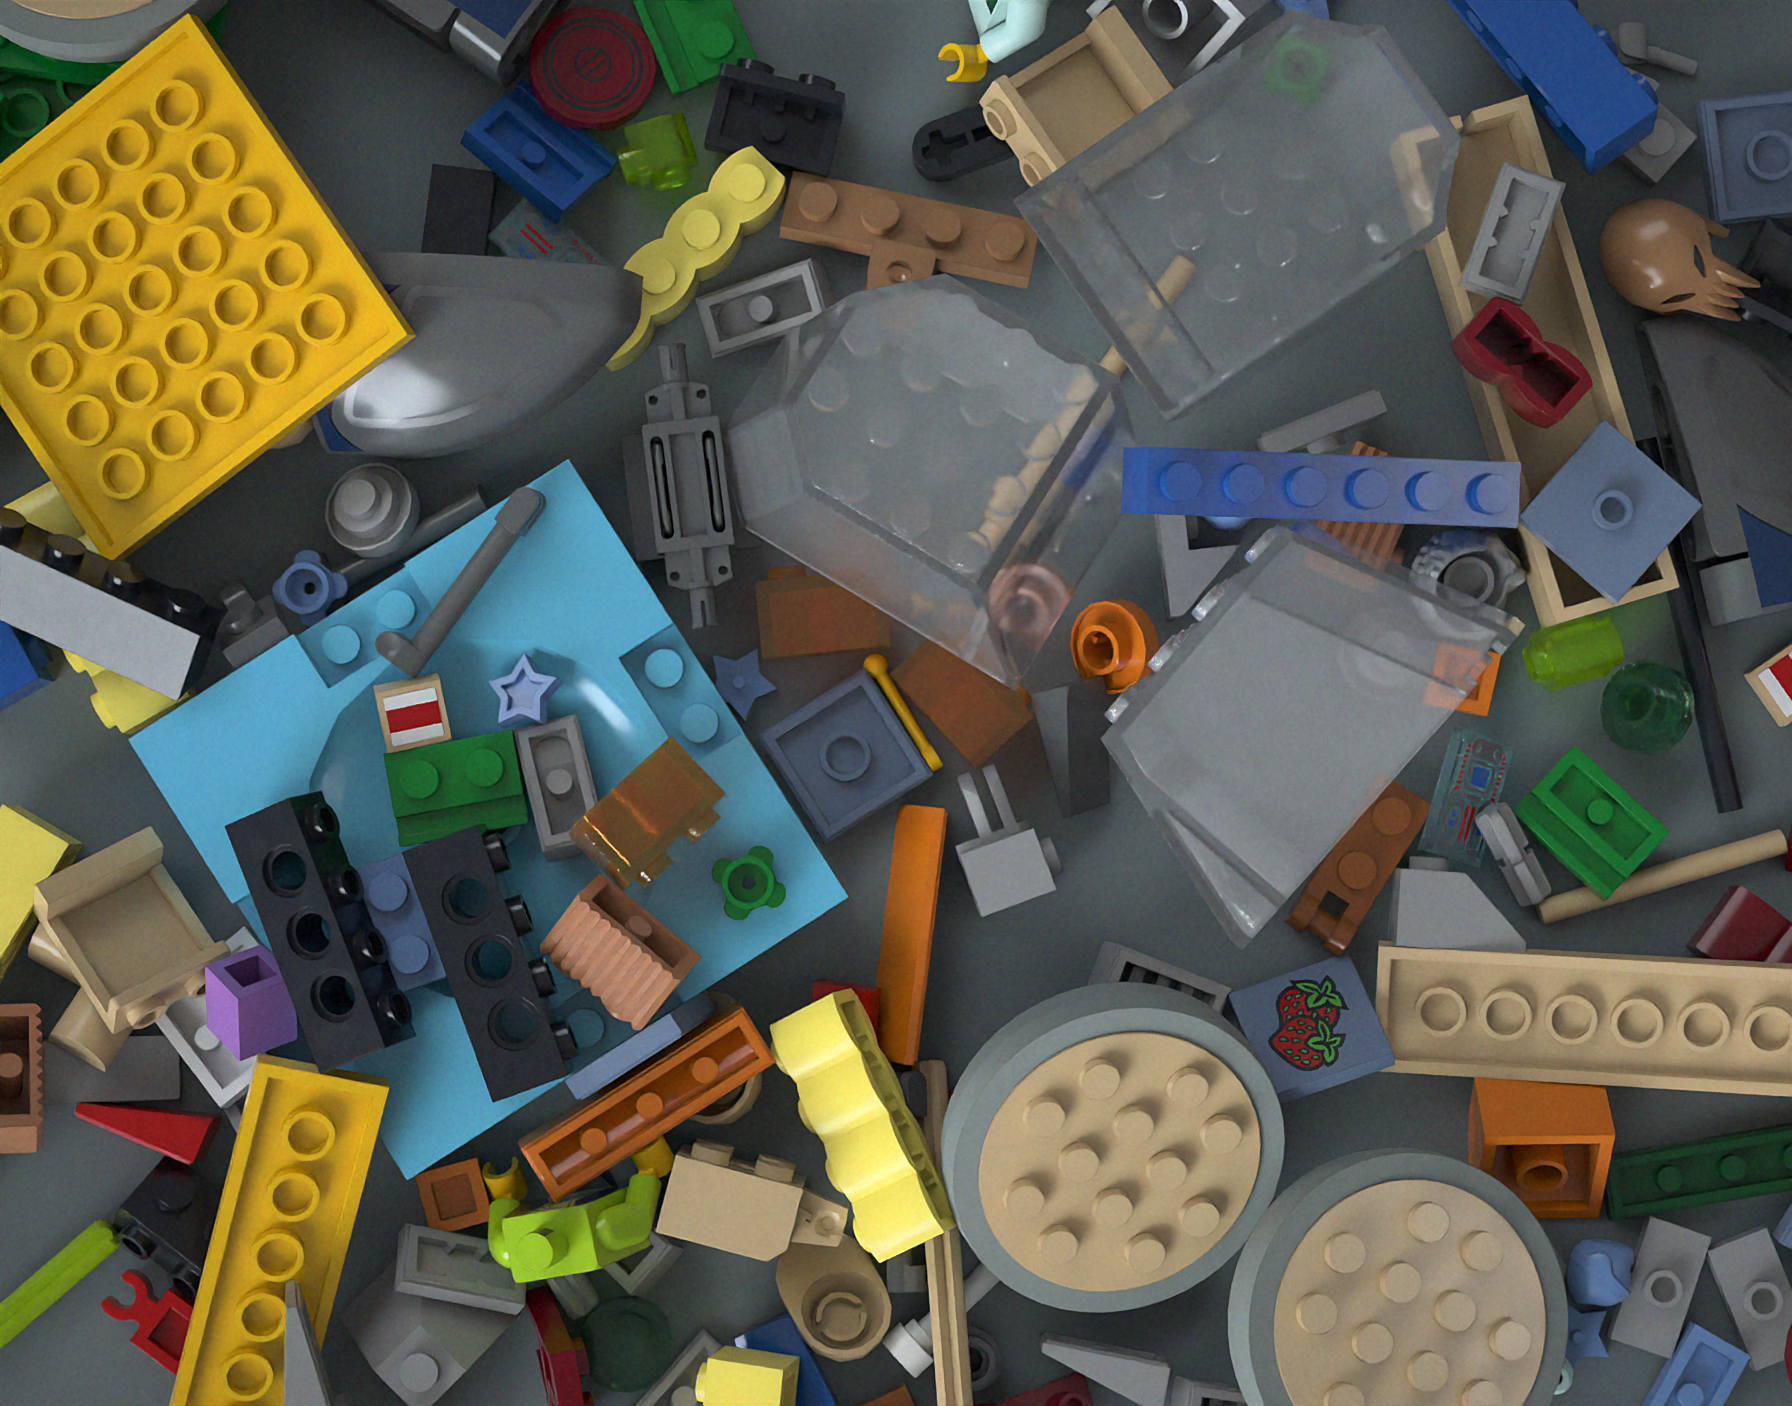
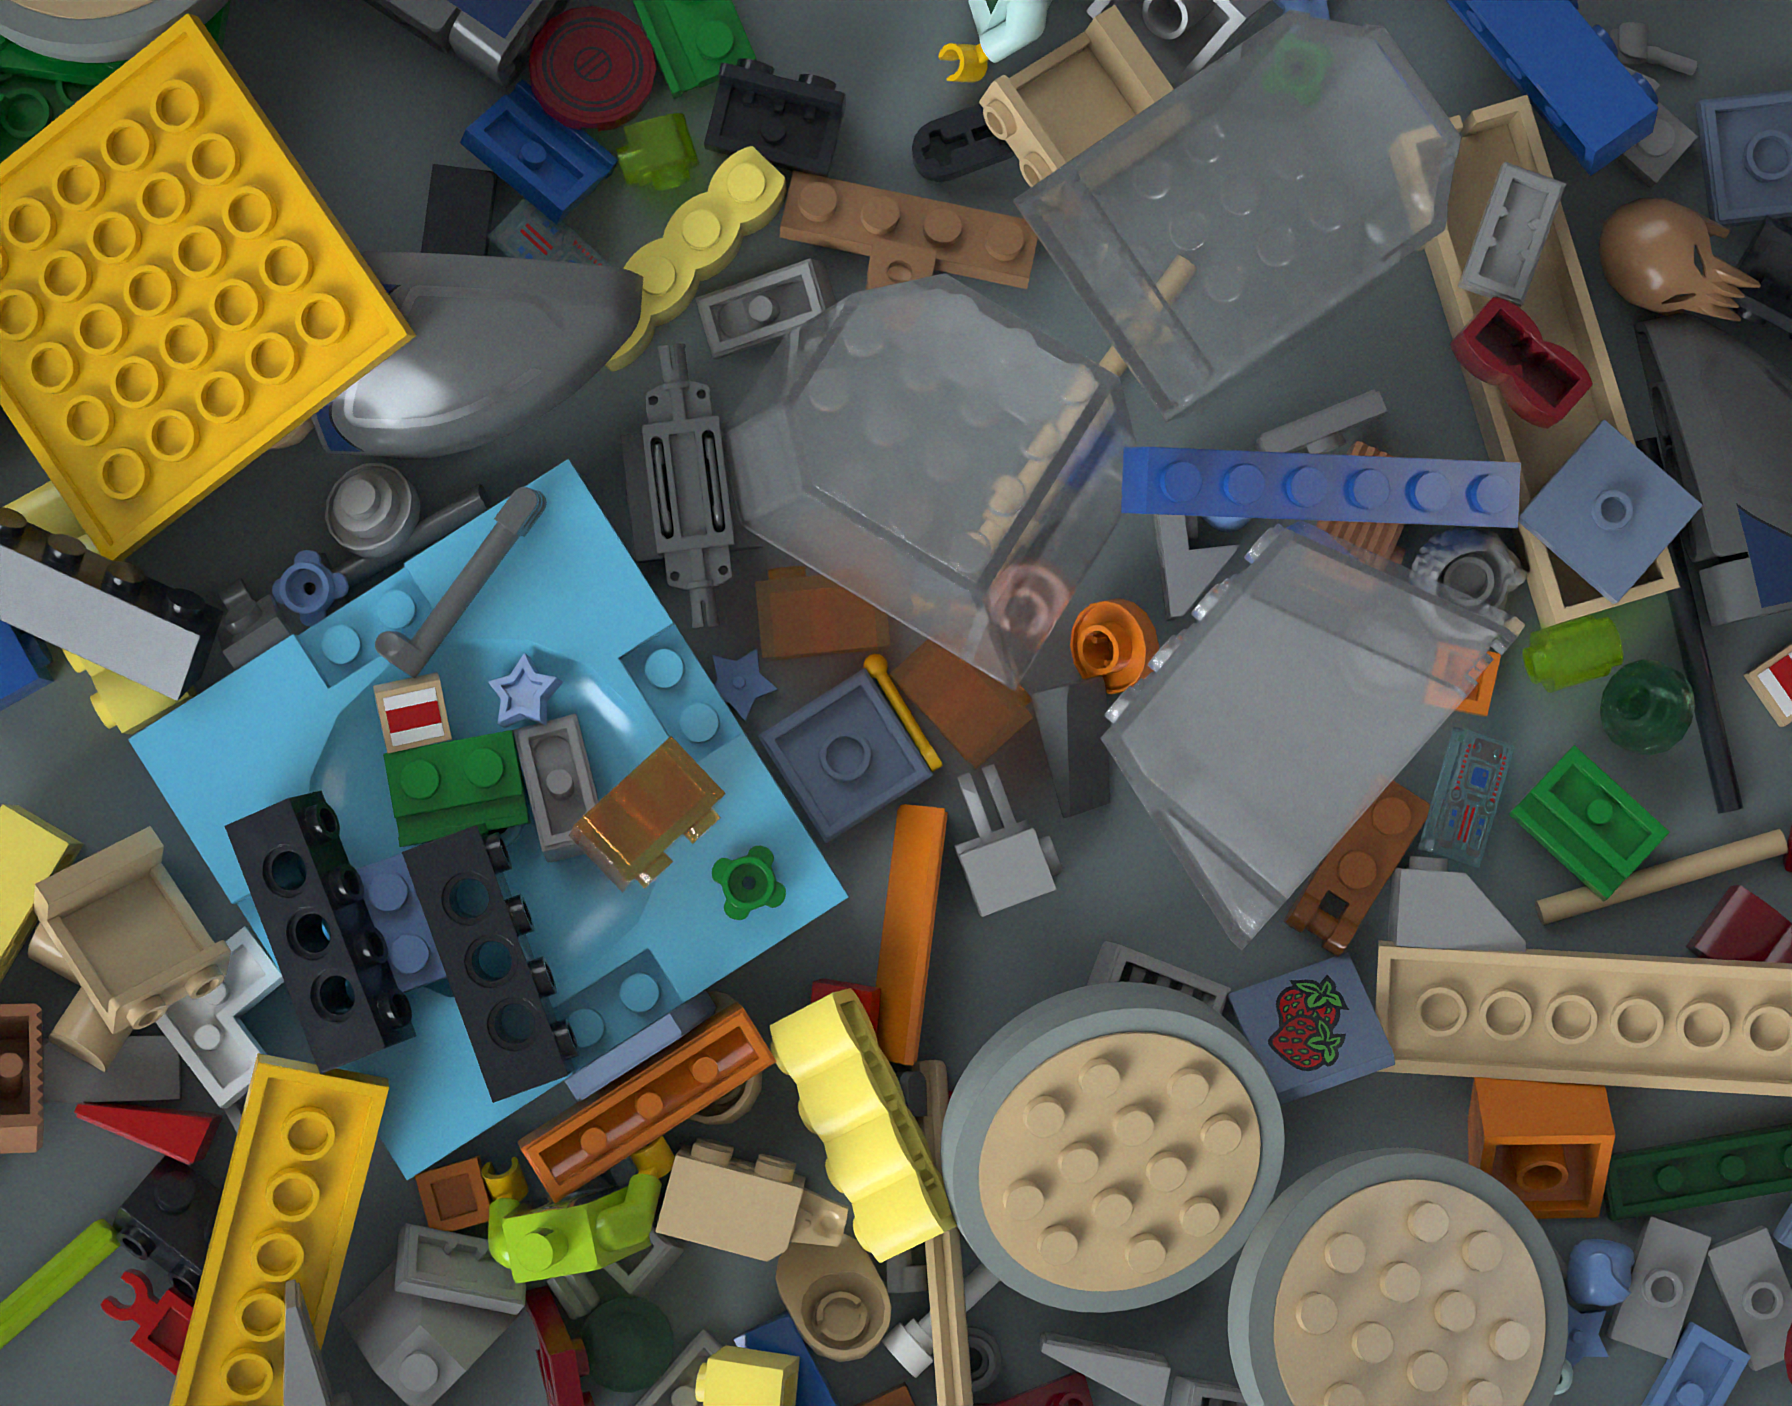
(249, 1003): medium lavender brick -> none
(619, 952): nougat brick -> none
(1508, 842): light grey piece -> none

